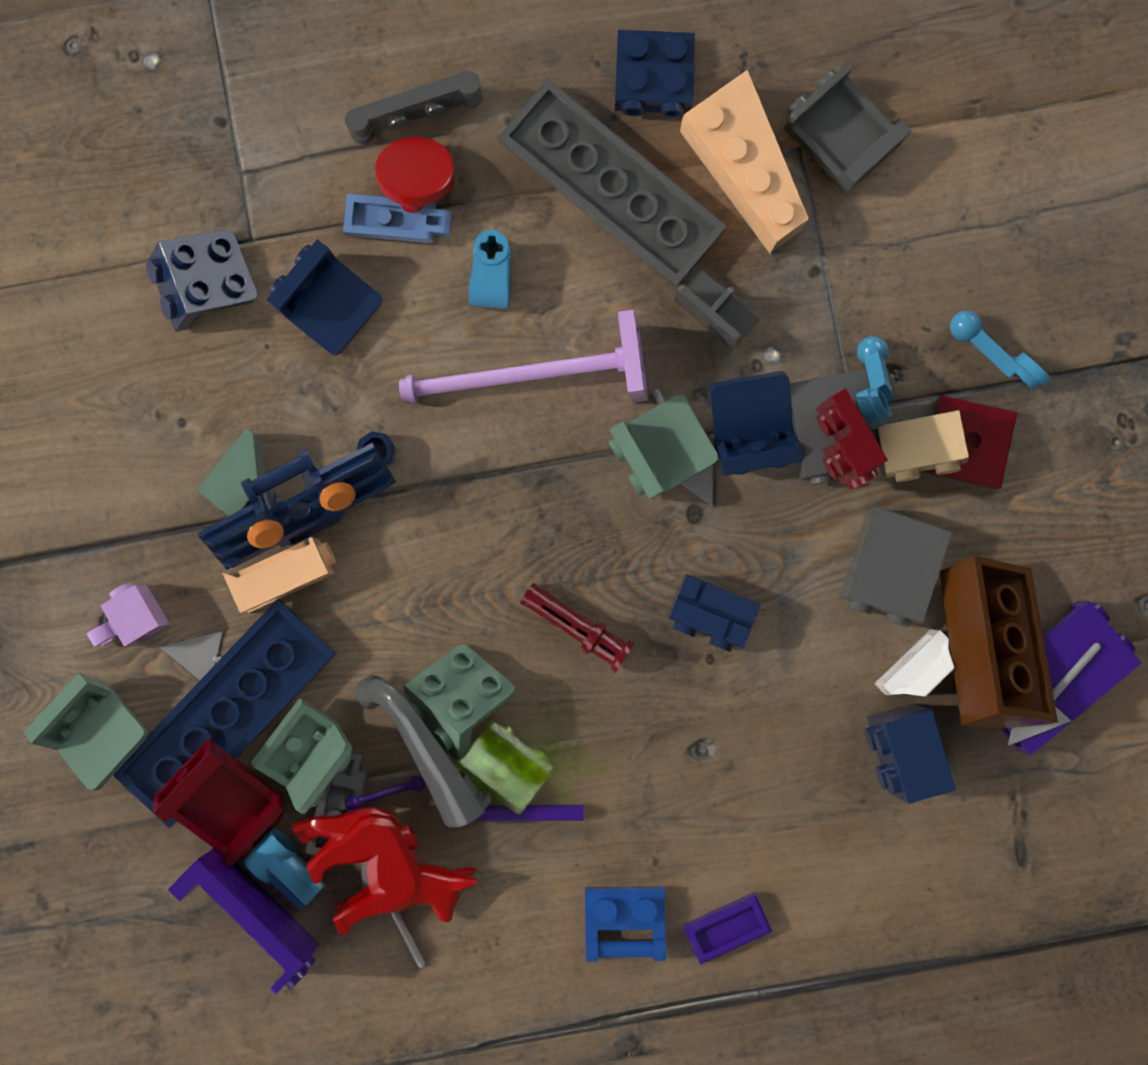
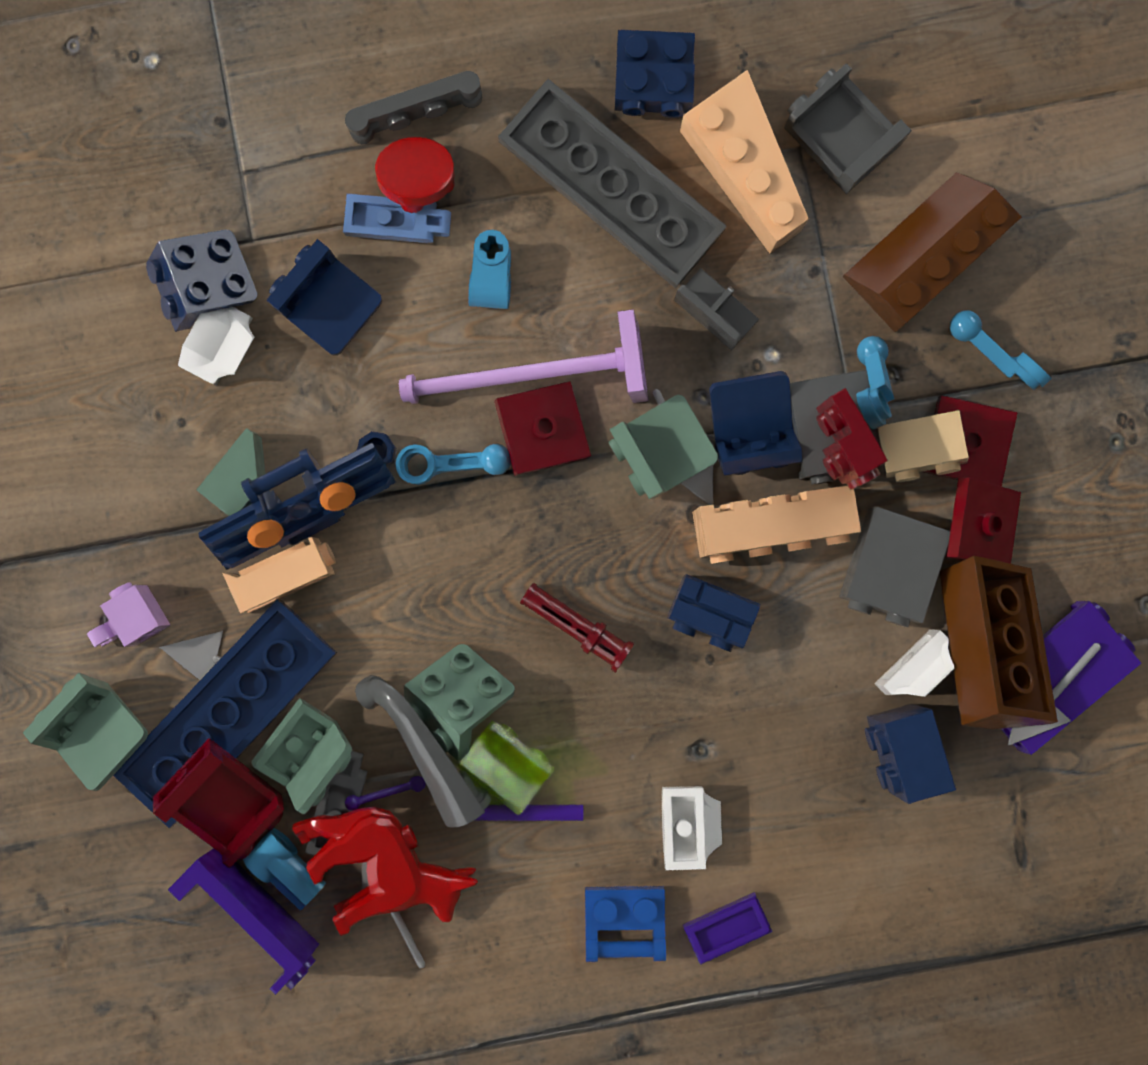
(216, 344): none -> white slope
(493, 460): none -> dark azure piece
(542, 428): none -> dark red plate
(689, 827): none -> white slope
(776, 522): none -> light nougat wedge
(931, 248): none -> reddish brown slope
(983, 521): none -> dark red plate

